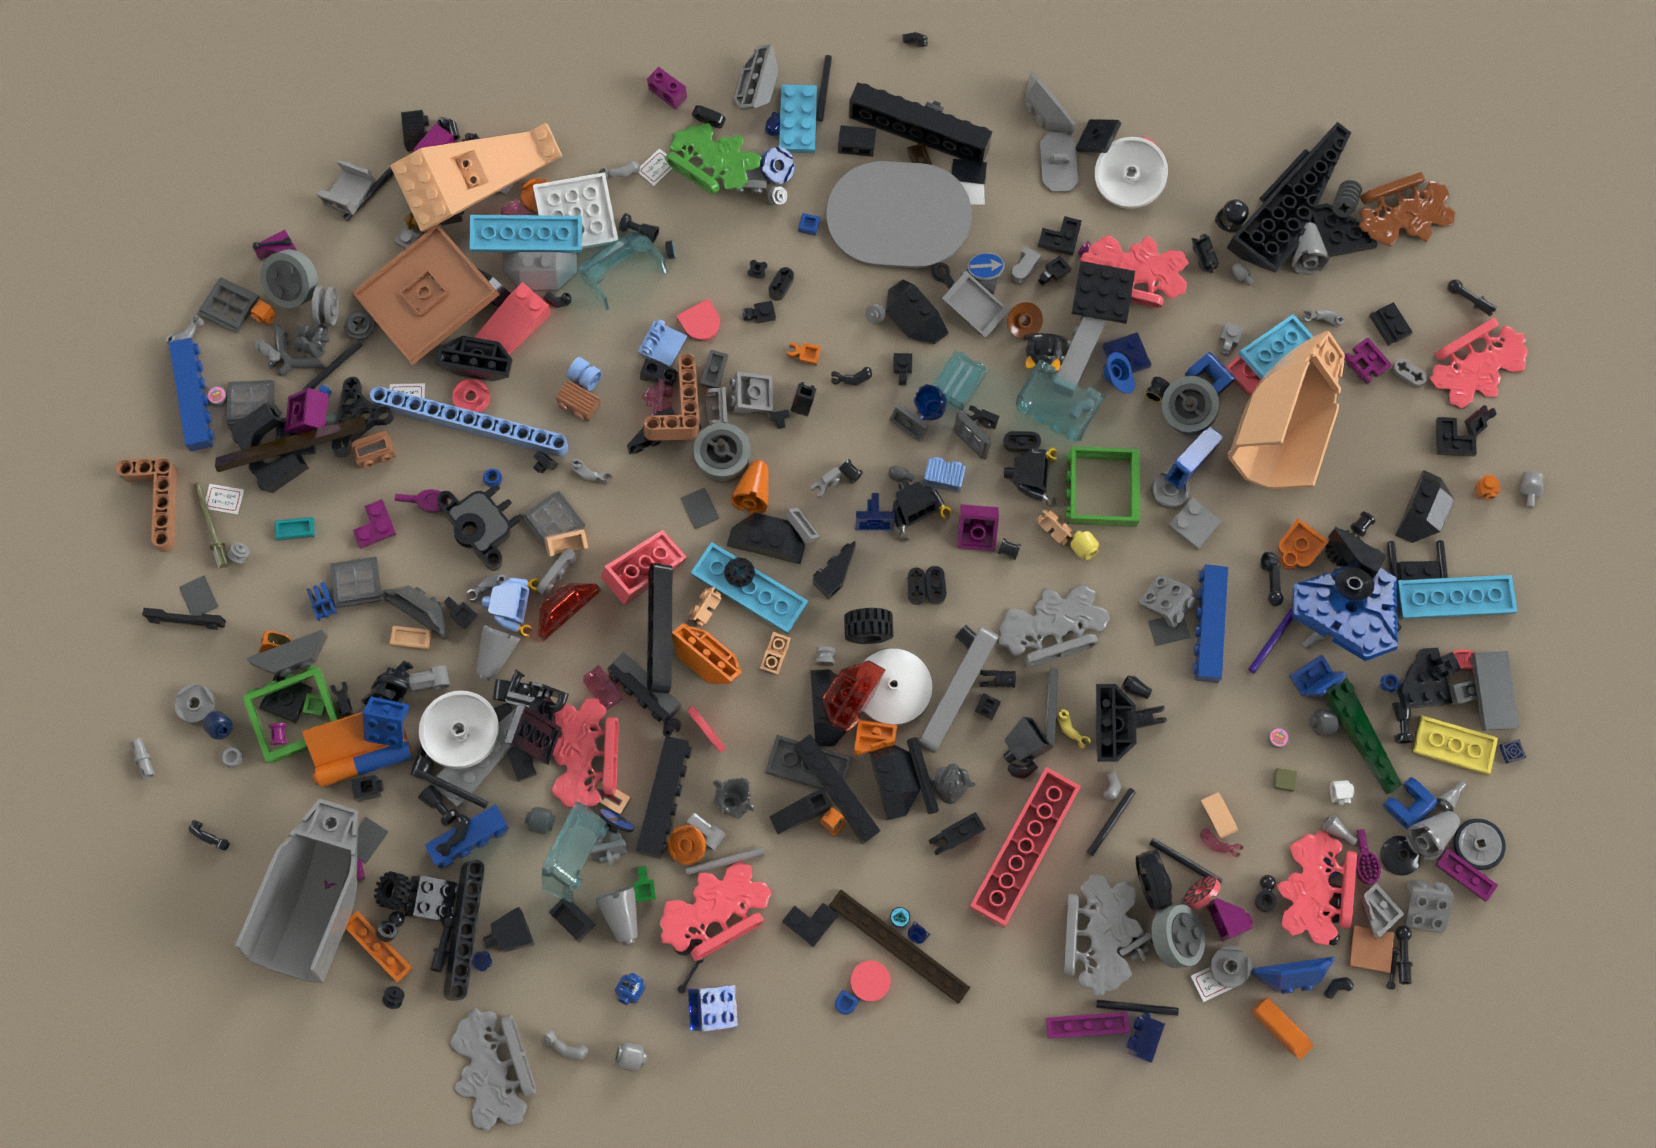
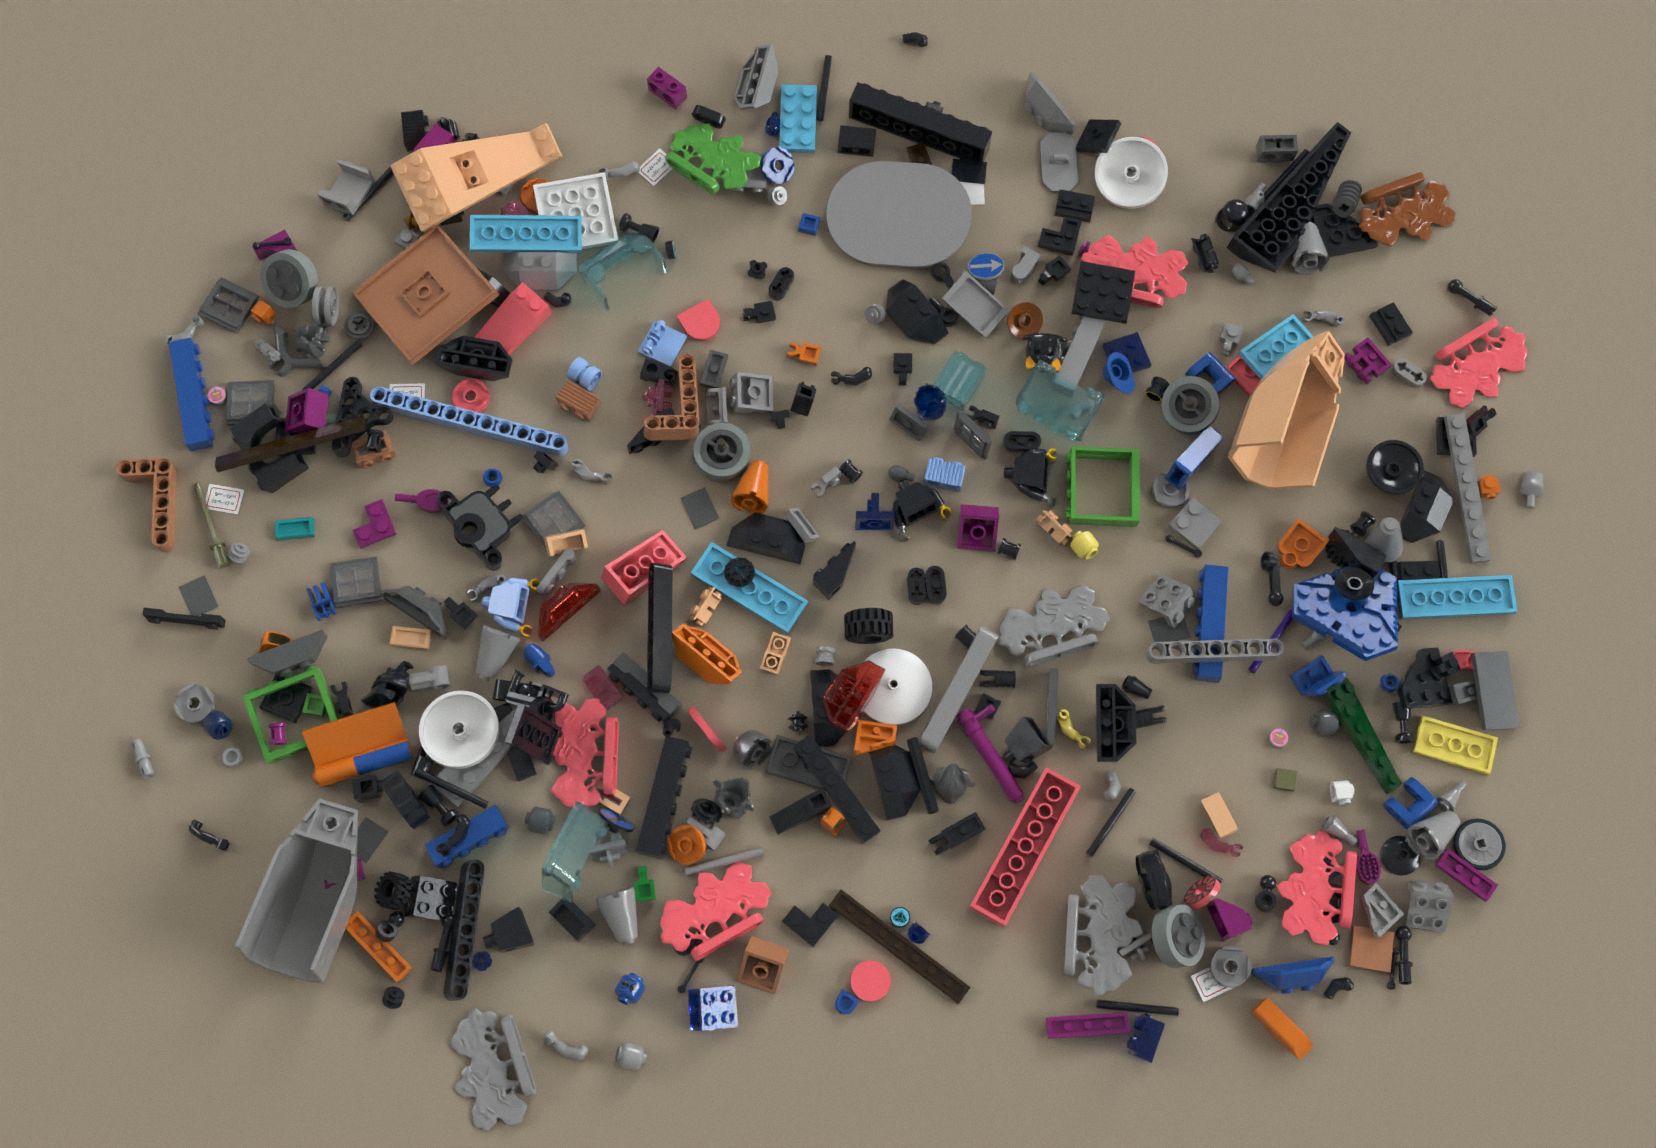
(374, 441): none -> black bush
(384, 722): blue bracket -> none
(405, 799): none -> black connector
(539, 659): none -> blue arm
(702, 805): none -> black gear
(751, 748): none -> flat silver cylinder
(763, 964): none -> nougat slope
(798, 722): none -> black wheel
(948, 315): none -> black plate
(973, 729): none -> magenta cylinder
(1074, 205): none -> black plate
(1197, 553): none -> black hinge
(1222, 646): none -> light grey beam
(1255, 199): none -> light grey piece
(1276, 148): none -> dark grey brick
(1387, 538): none -> light grey cone
(1399, 457): none -> black dish
(1467, 488): none -> light grey plate
(1512, 751): tile -> none

